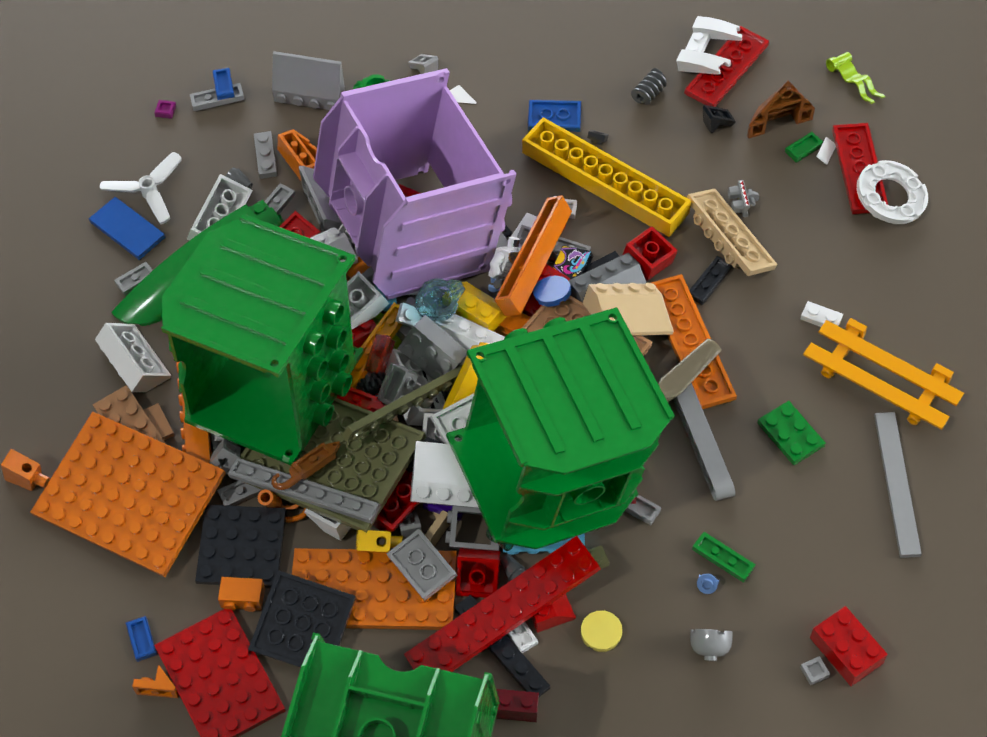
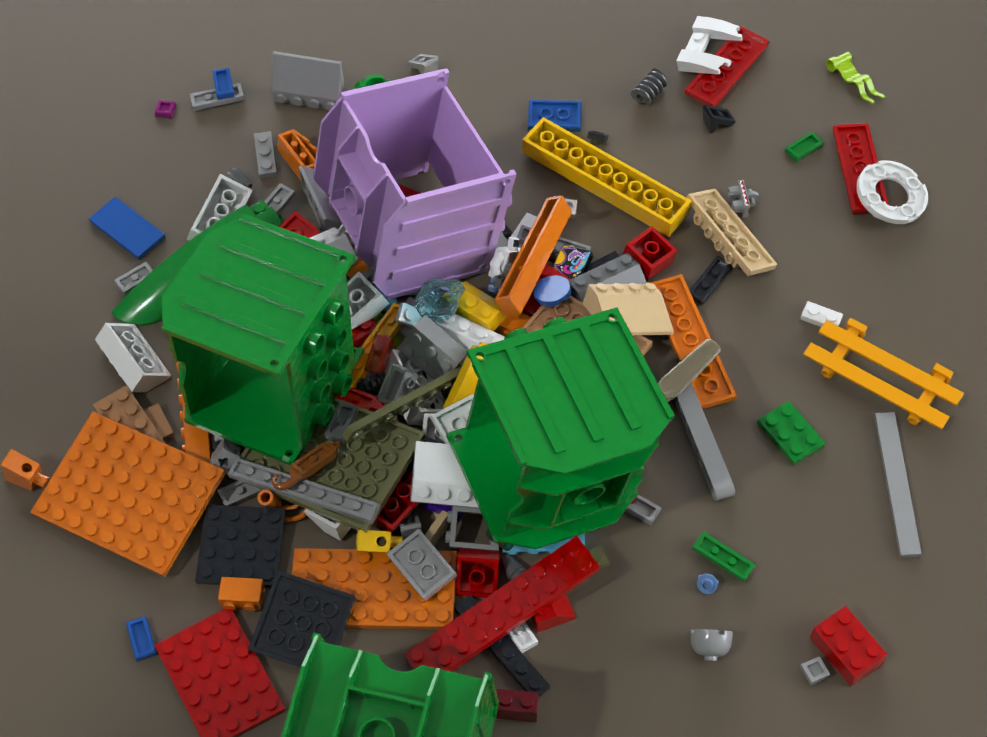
(147, 186): white piece -> none
(160, 687): orange slope -> none
(342, 417): none -> dark grey plate
(461, 95): white sticker -> none
(601, 631): light yellow tile -> none
(783, 102): dark orange wedge -> none
(826, 150): white sticker -> none

